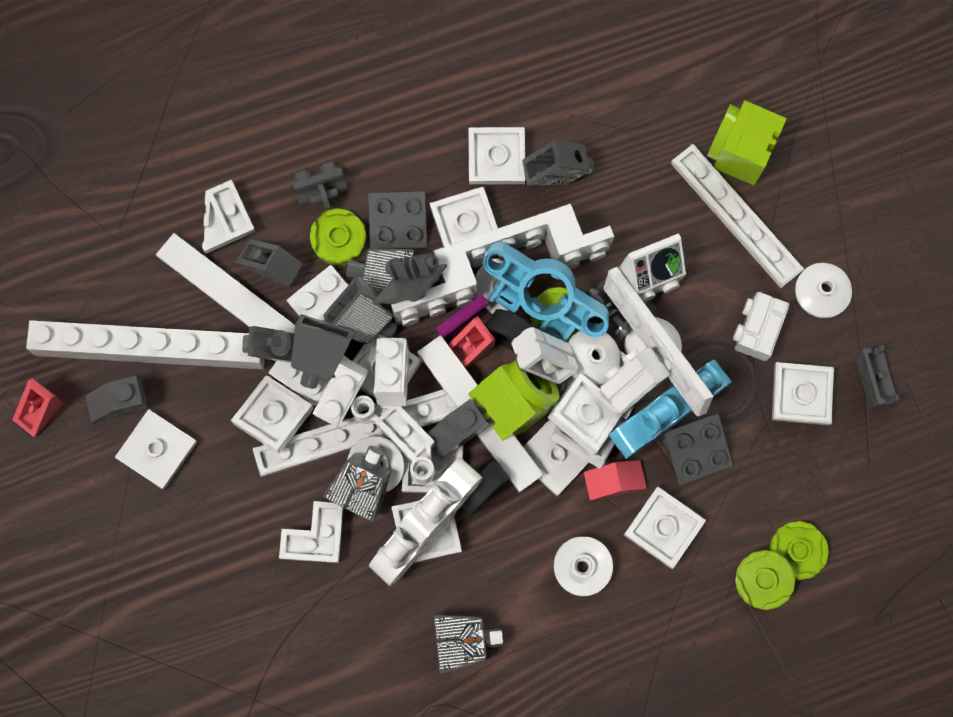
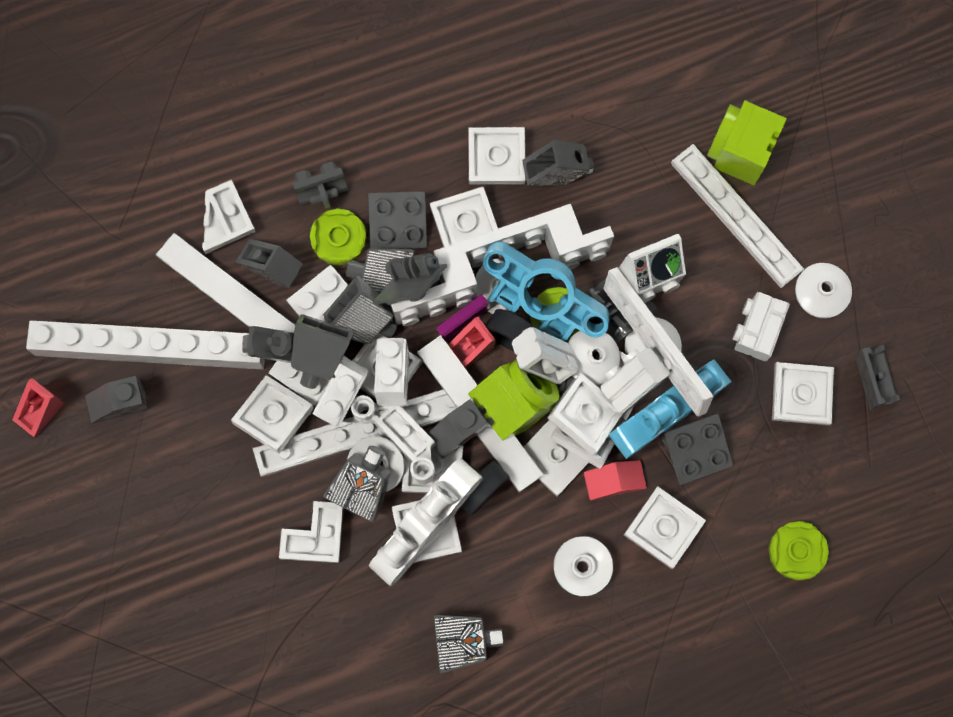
(156, 449): white plate -> none
(765, 579): lime tile -> none

